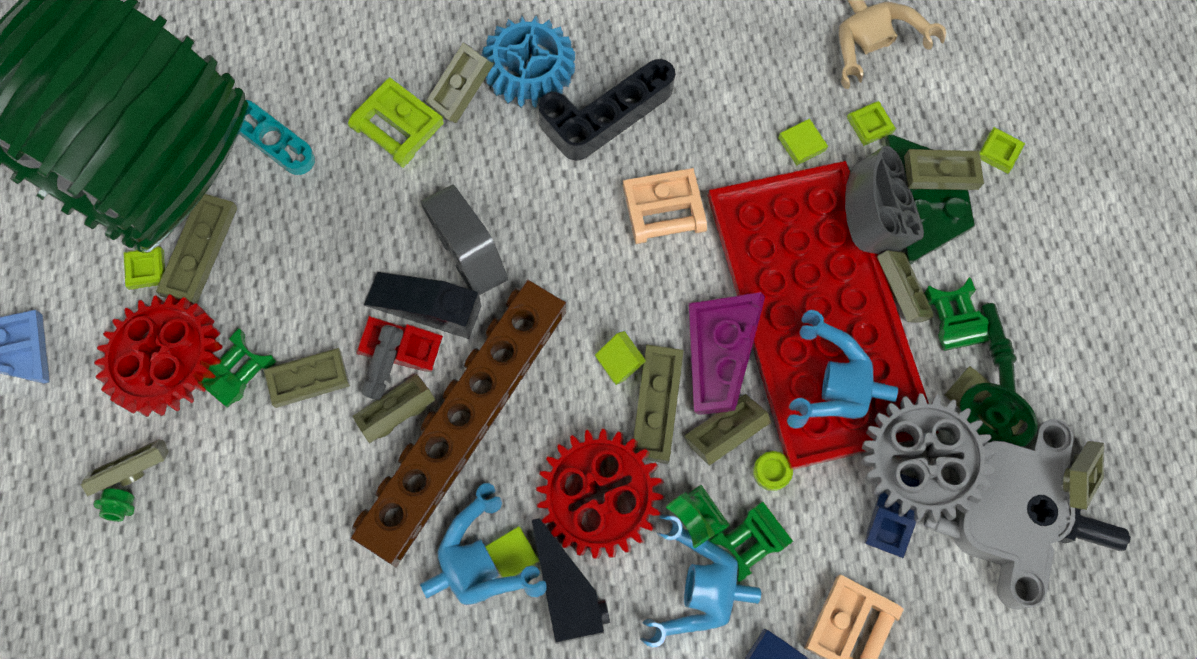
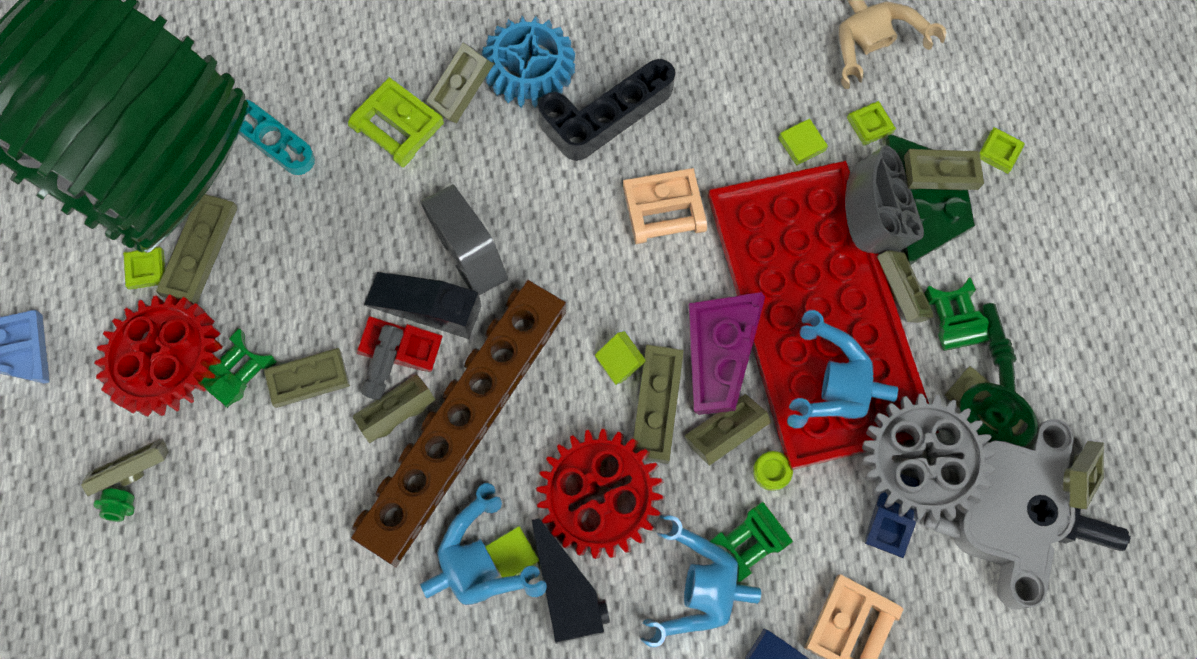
(698, 515): green piece -> none

